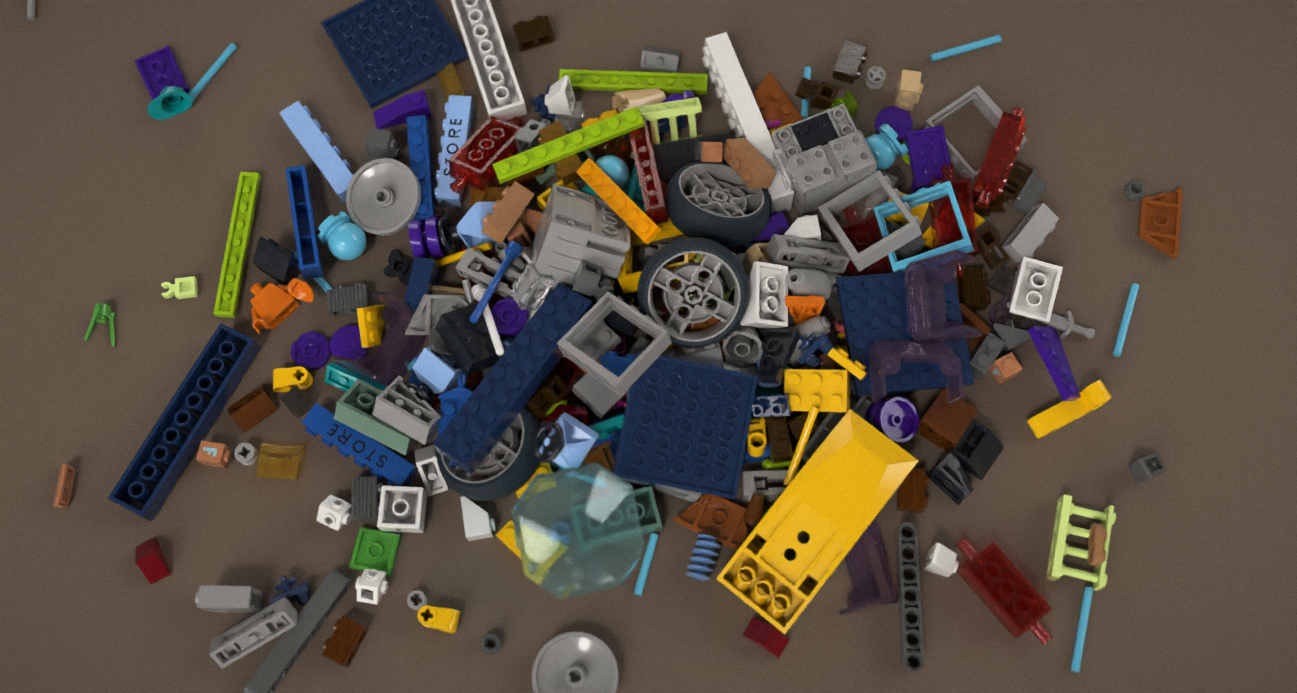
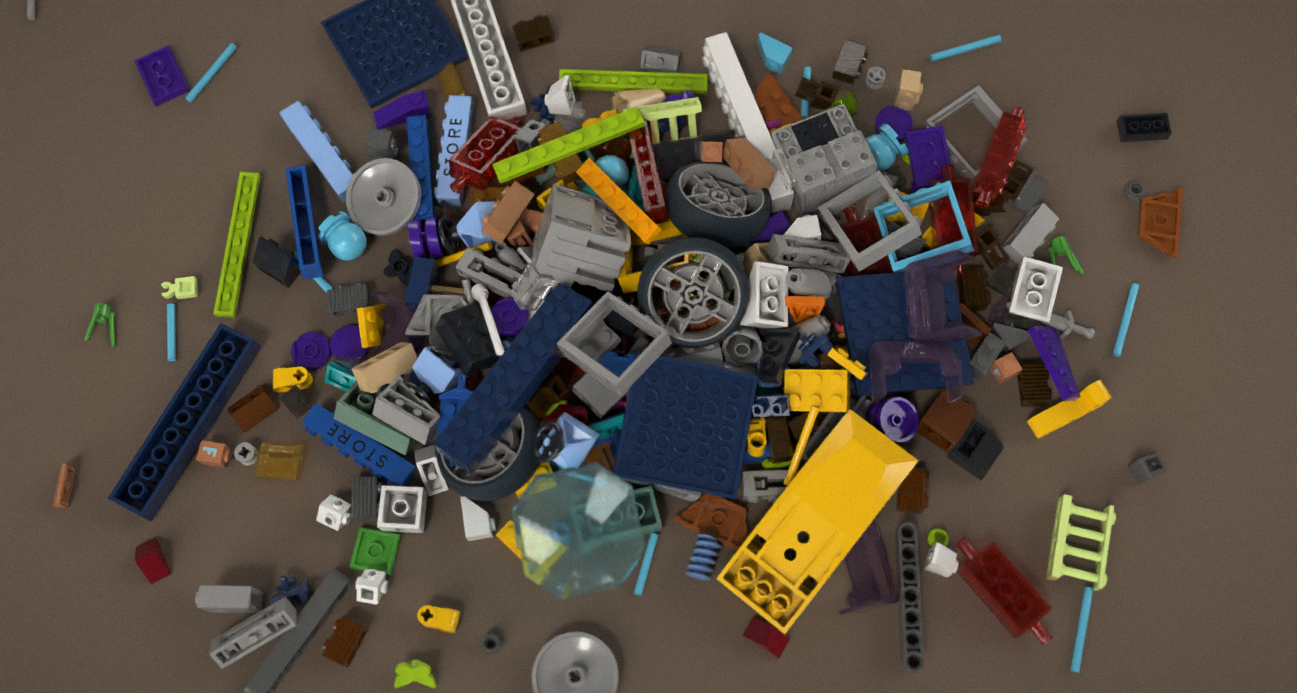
(169, 103): teal piece -> none
(171, 333): none -> medium azure bar
(275, 303): orange torso -> none
(385, 367): none -> tan brick
(414, 671): none -> lime animal
(421, 595): light grey bush -> none
(512, 250): blue piece -> none
(587, 281): dark grey brick -> none
(754, 510): reddish brown cone -> none
(774, 53): none -> medium azure slope
(937, 536): none -> lime plate
(952, 478): black wing -> none
(1034, 385): none -> dark brown brick
(1061, 247): none -> bright green plant
(1096, 541): medium nougat plate -> none
(1144, 127): none -> black piece

